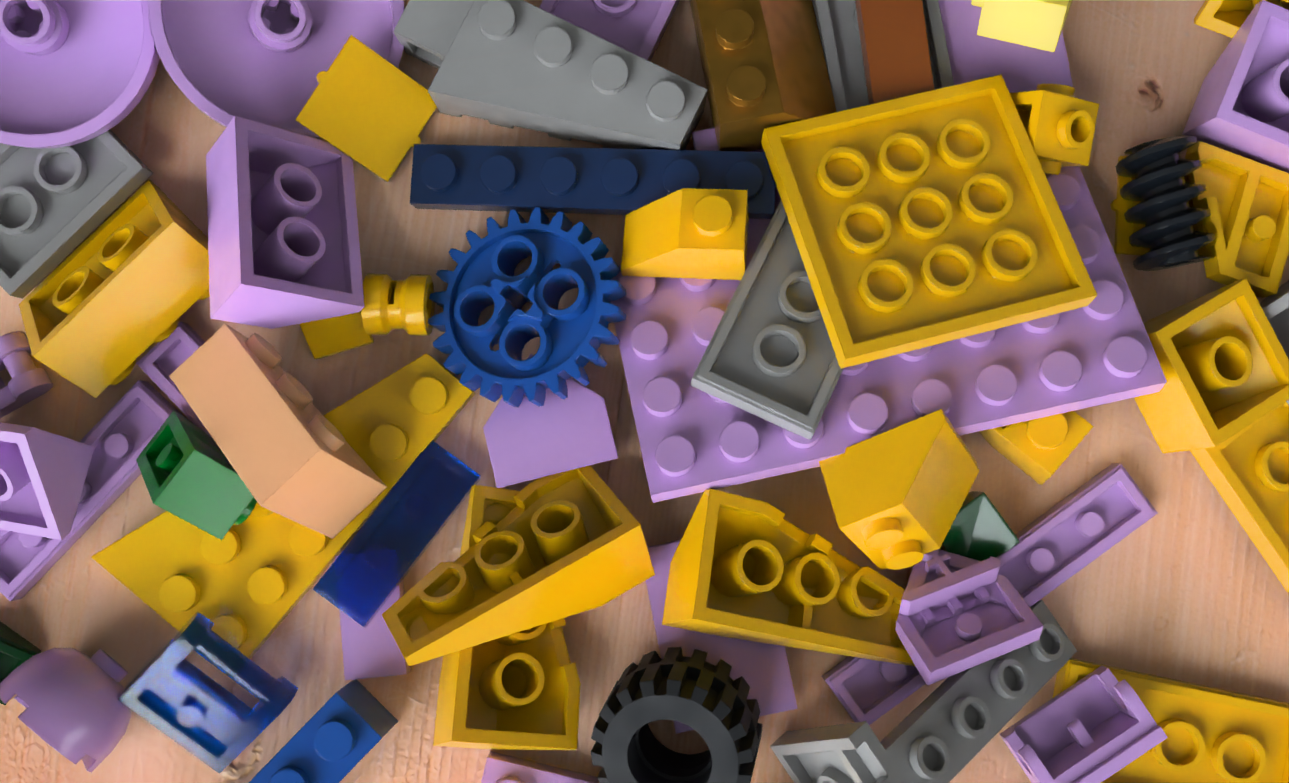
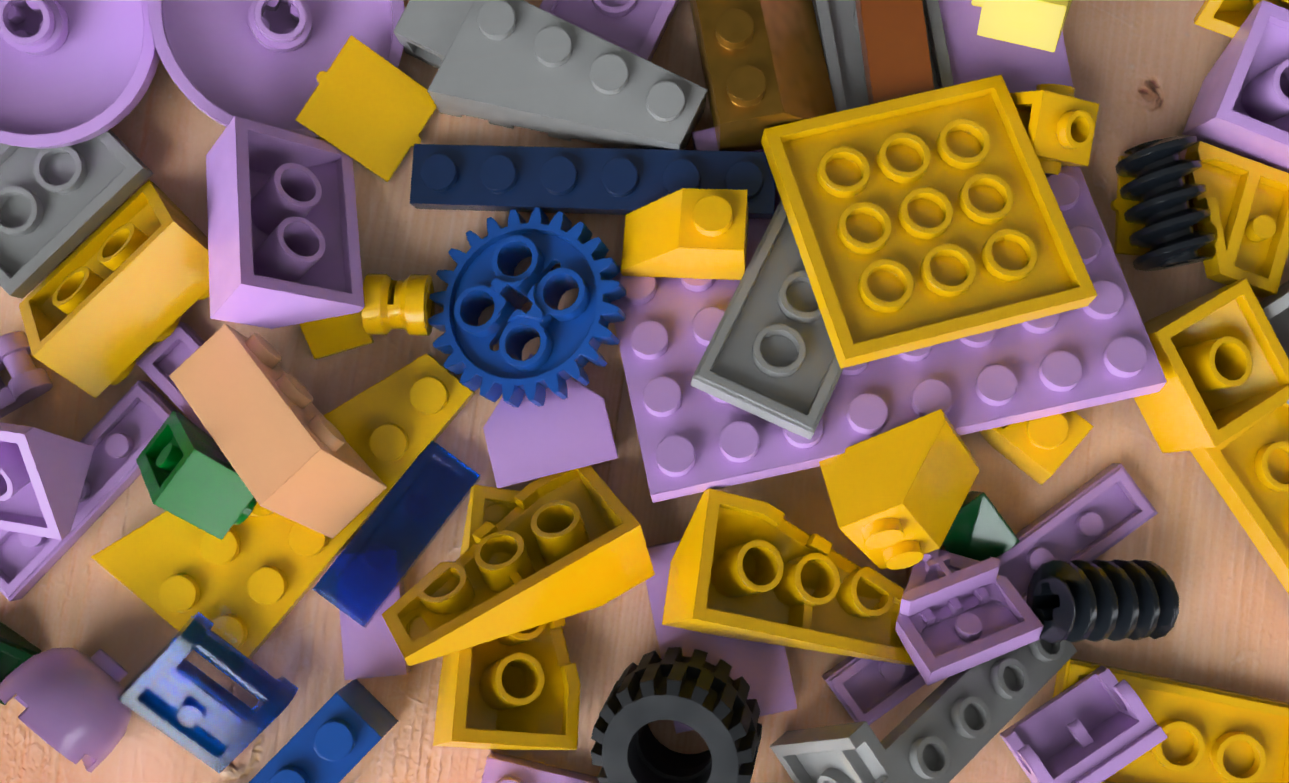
(1103, 600): none -> black piece

